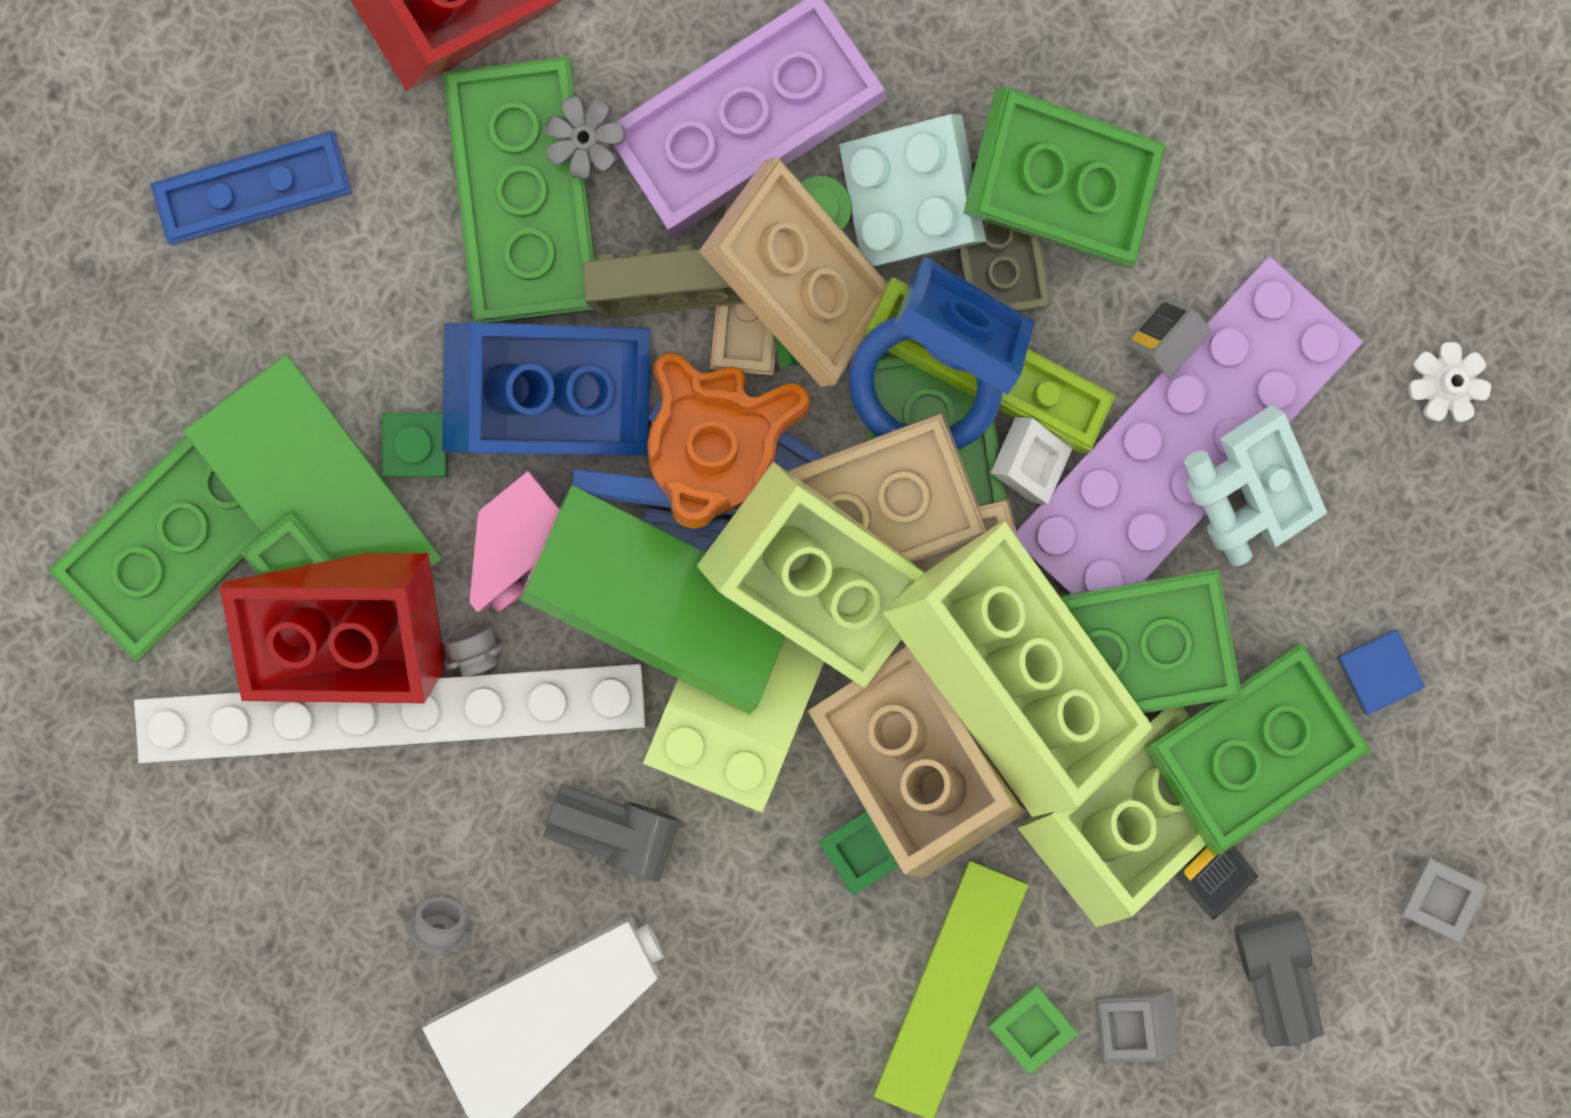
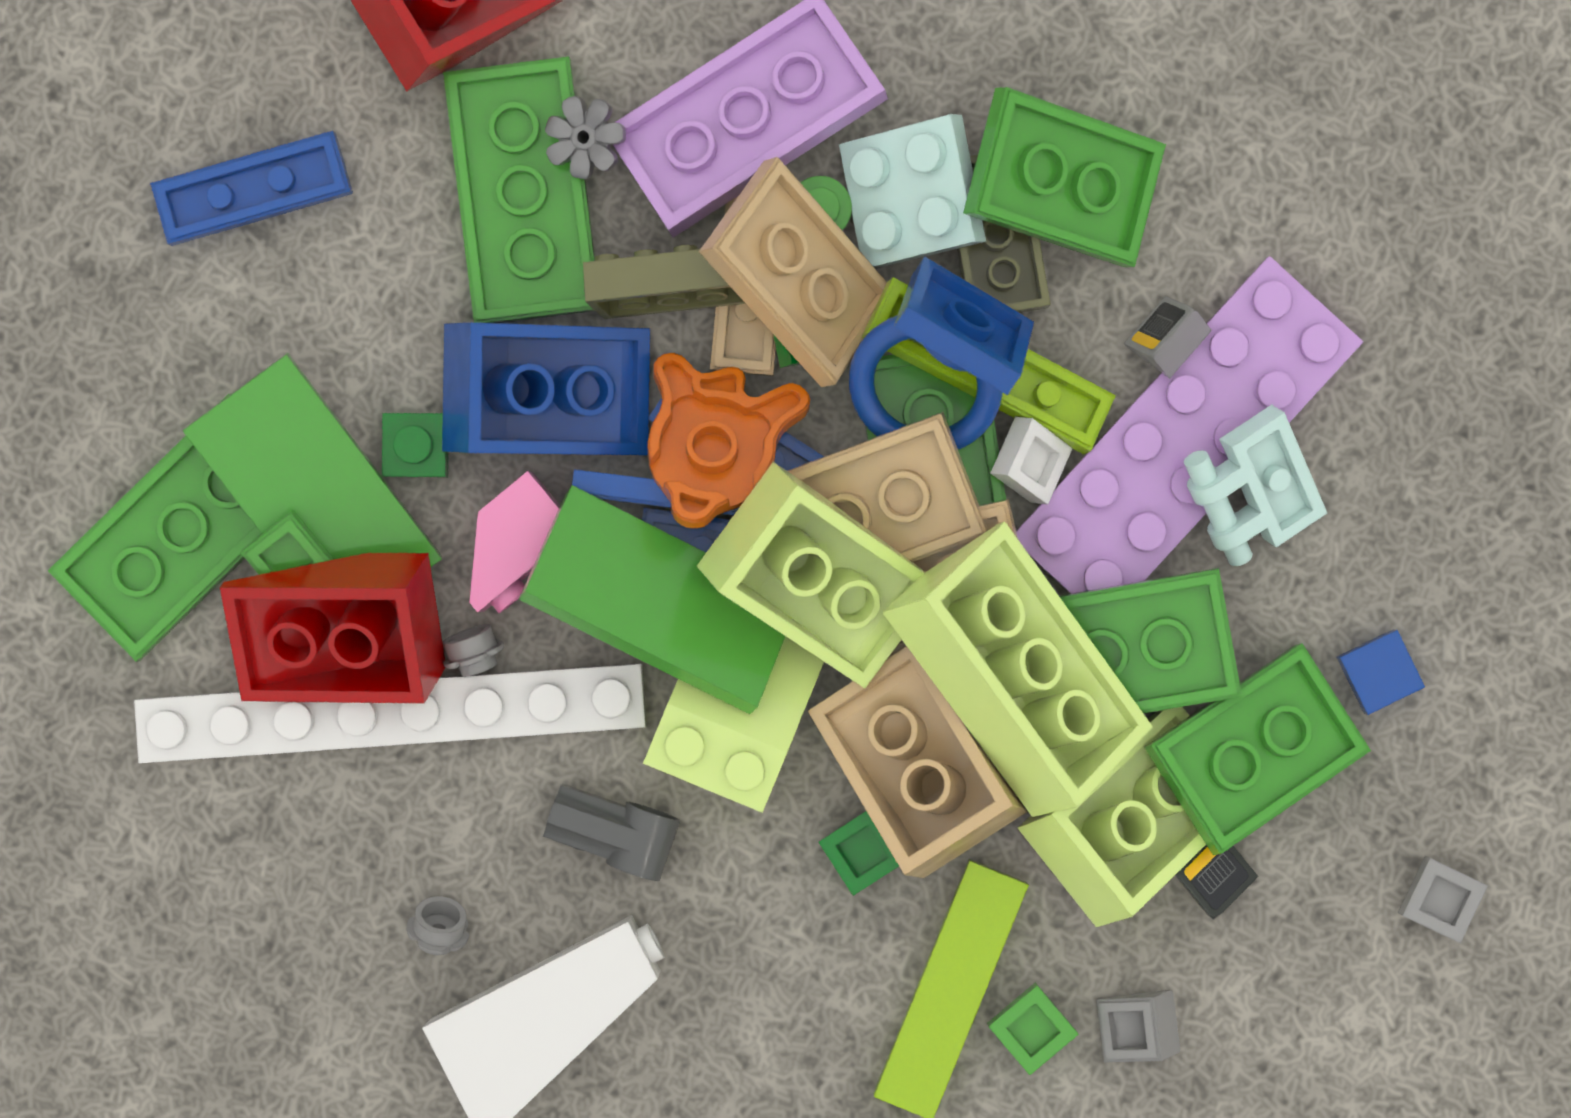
(1277, 961): dark grey piece -> none
(1437, 384): white plant -> none

